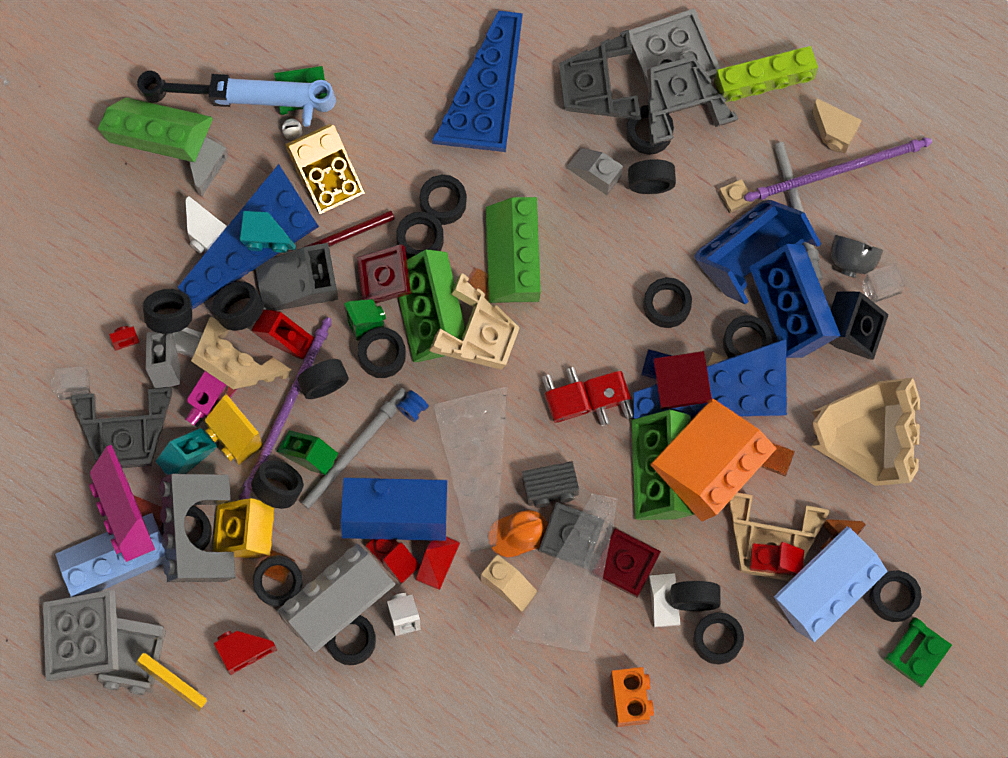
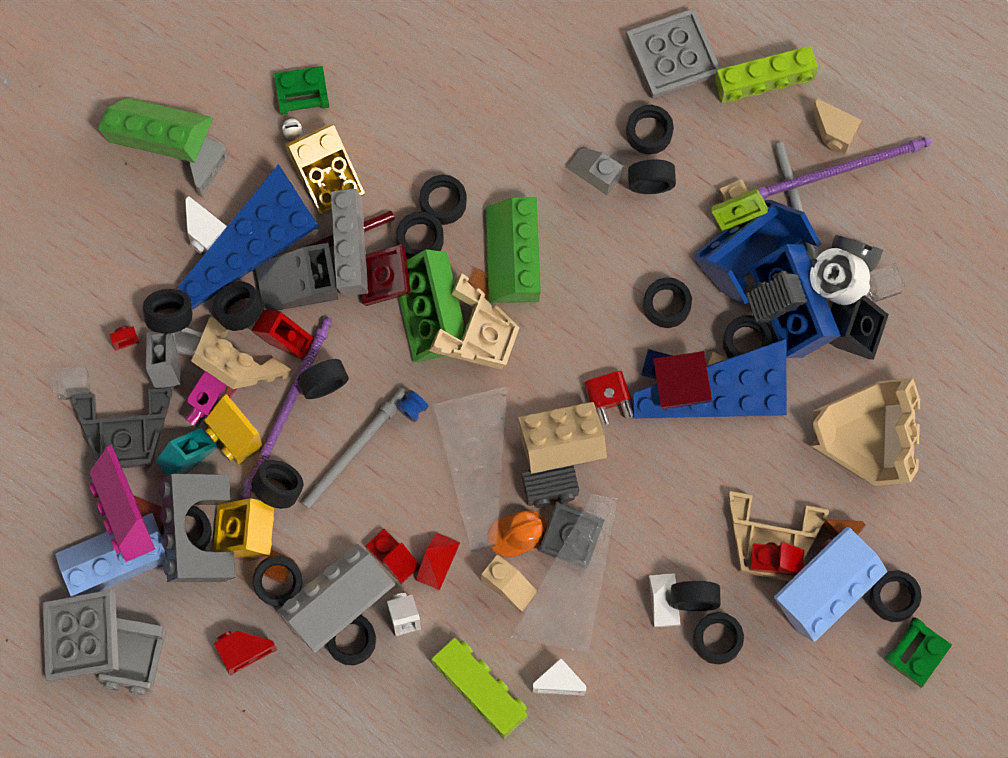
(171, 681): yellow tile -> none
(229, 91): light blue piece -> none
(262, 231): teal slope -> none
(308, 452): green slope -> none
(349, 242): none -> light grey brick
(363, 316): green slope -> none
(379, 371): black tyre -> none
(394, 509): blue brick -> none
(479, 688): none -> lime brick
(484, 100): blue wing -> none
(559, 680): none -> white slope
(562, 437): none -> tan brick
(567, 400): red piece -> none
(588, 85): dark grey wing -> none
(624, 697): orange brick -> none
(628, 563): dark red tile -> none
(652, 494): bright green slope -> none
(680, 87): dark grey wing -> none
(712, 459): orange slope -> none
(739, 209): none -> lime plate
(776, 297): none -> dark grey brick
(779, 460): clear orange tile -> none
(840, 276): none -> white brick

